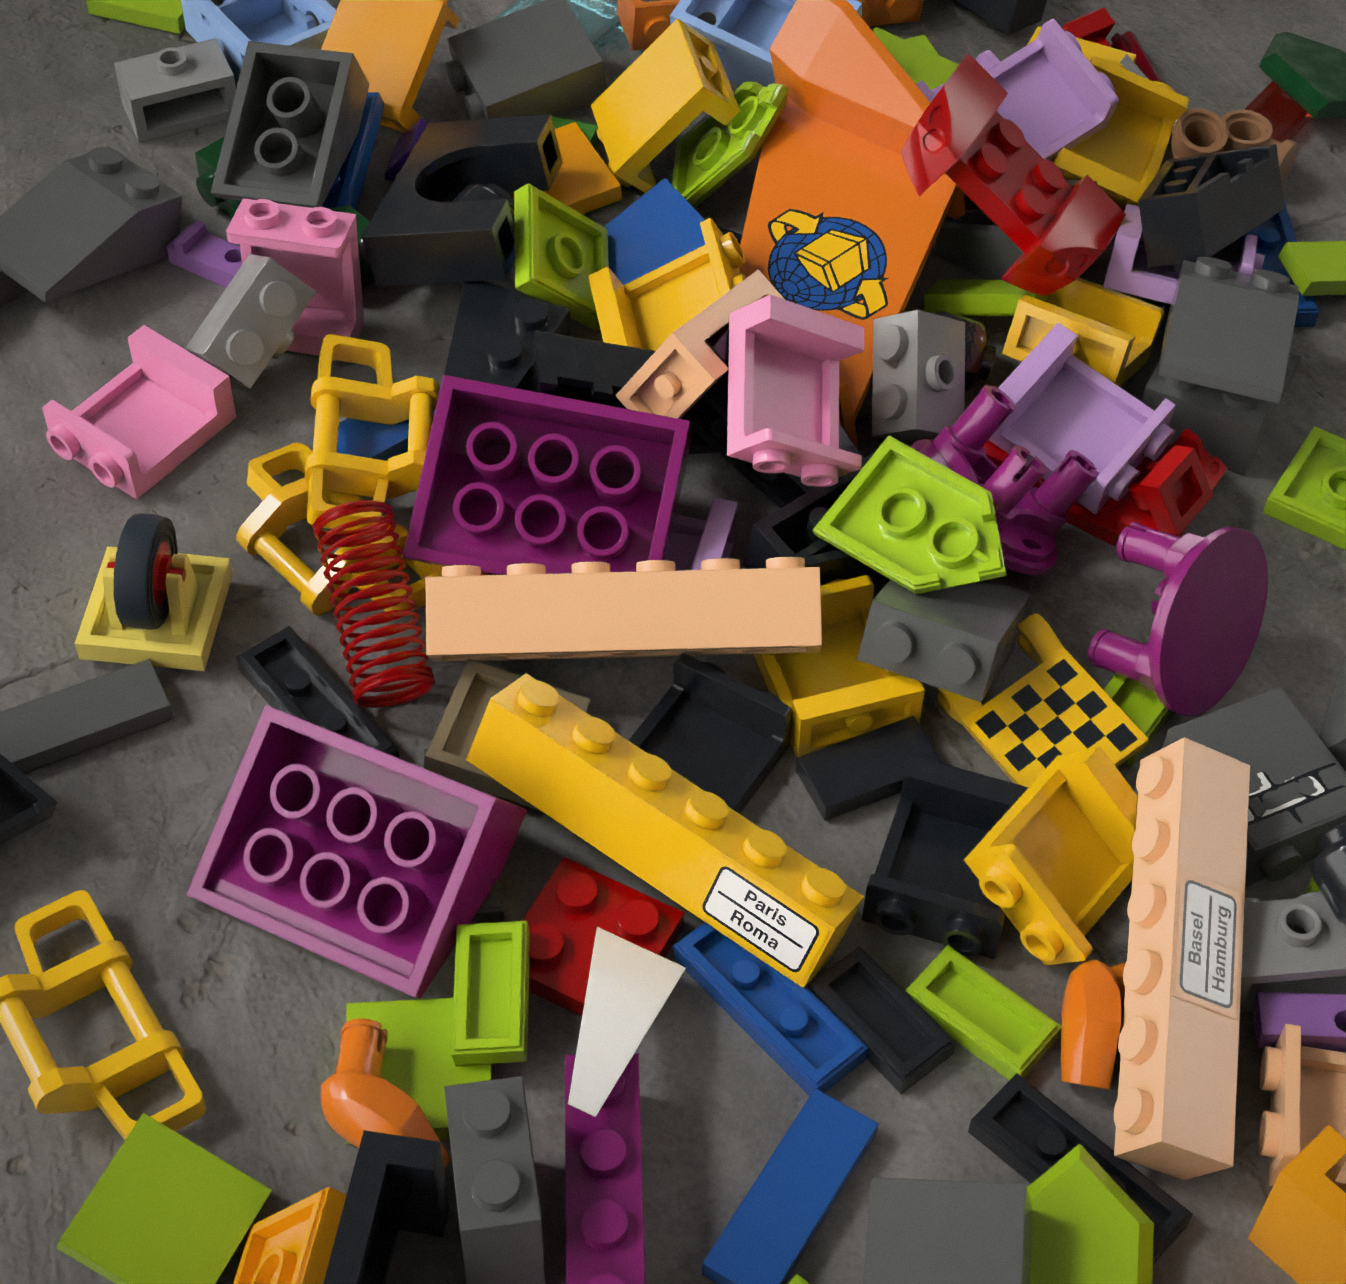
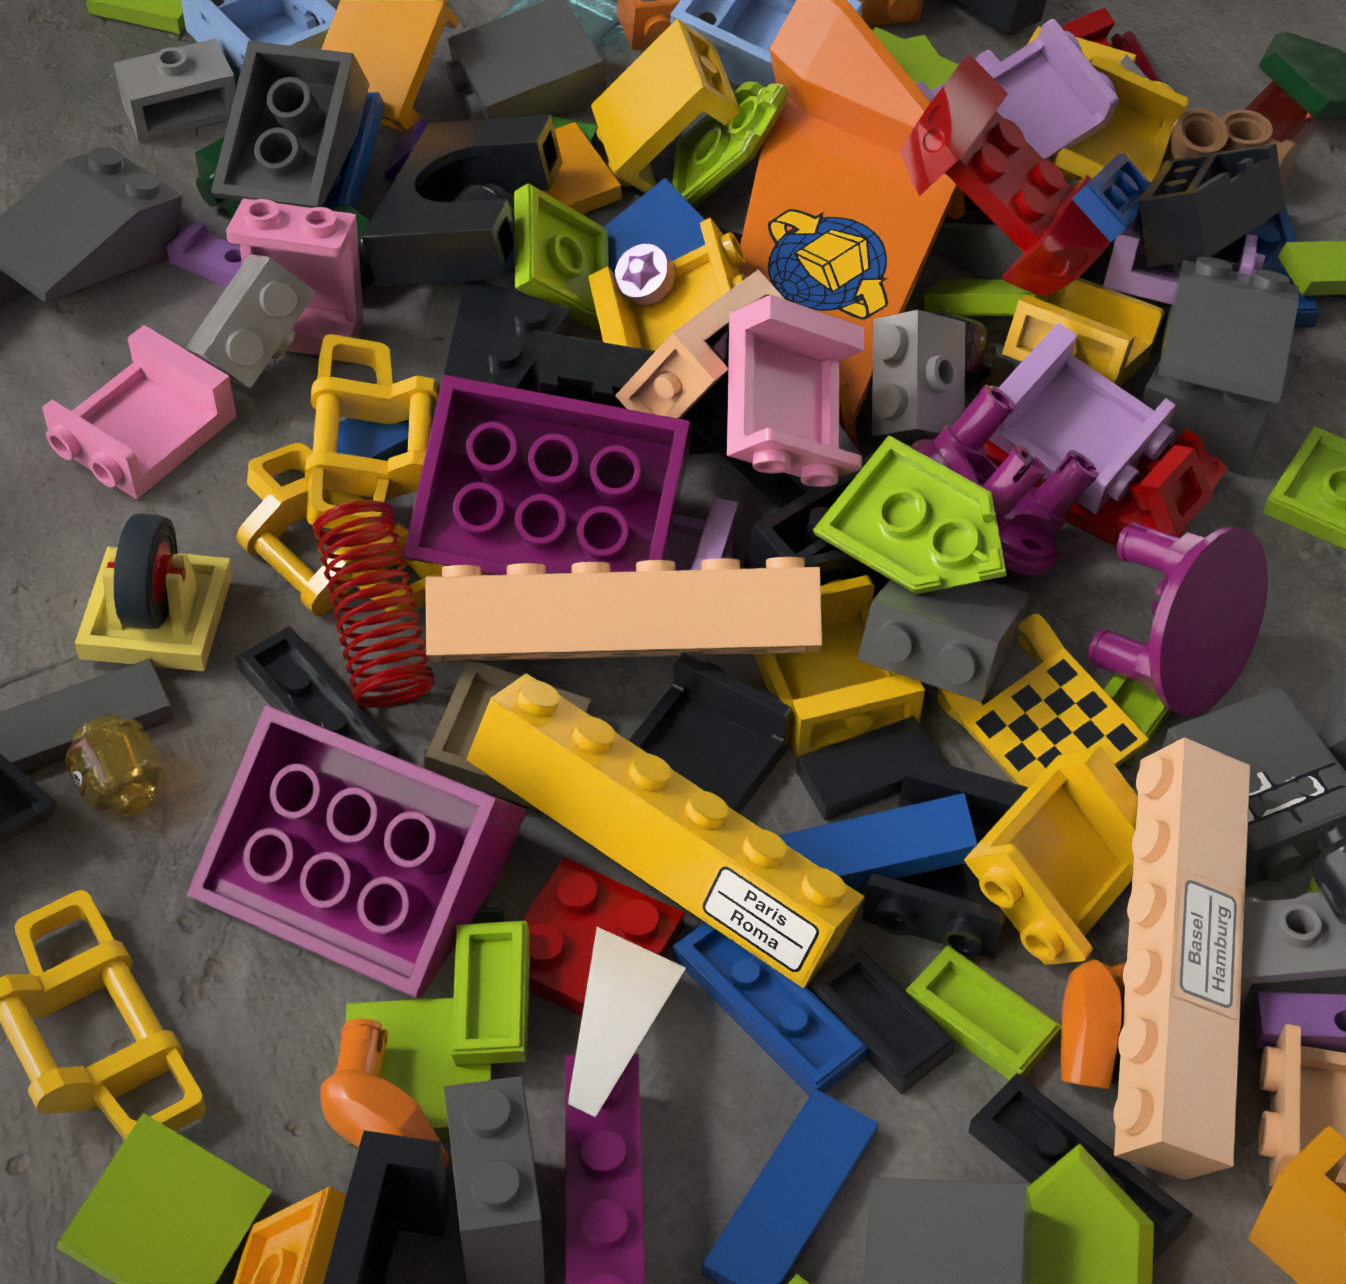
(114, 765): none -> clear yellow head
(644, 274): none -> tile
(891, 841): none -> blue tile
(1113, 196): none -> blue tile

